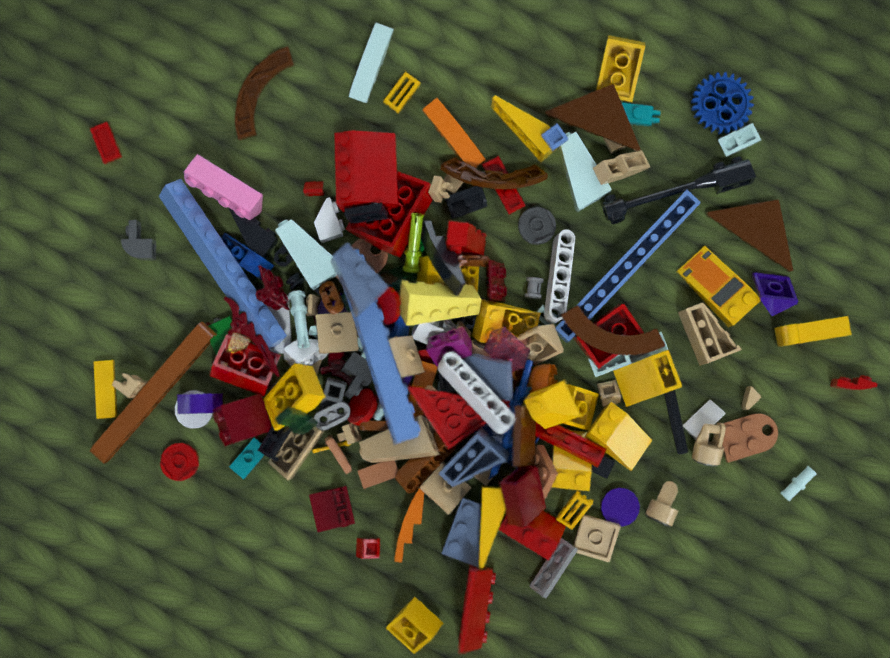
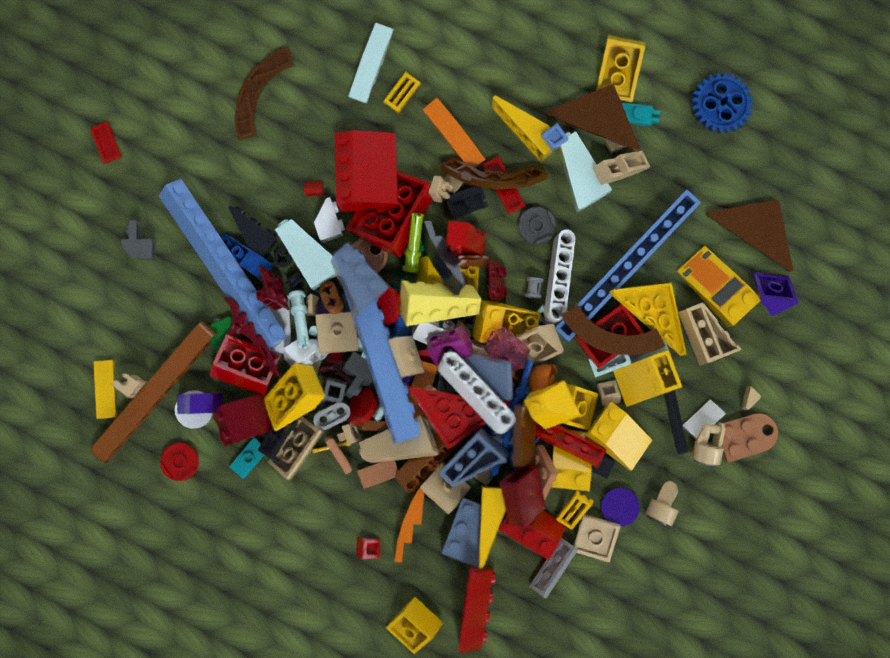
(223, 187): bright pink slope -> none
(238, 343): clear yellow tile -> none
(297, 420): clear green slope -> none
(332, 509): dark red hinge -> none
(366, 213): black plate -> none
(656, 309): none -> yellow tile
(722, 178): black bar -> none
(739, 139): light aqua slope -> none
(798, 483): light aqua pin -> none
(812, 331): yellow beam -> none
(858, 383): red slope -> none

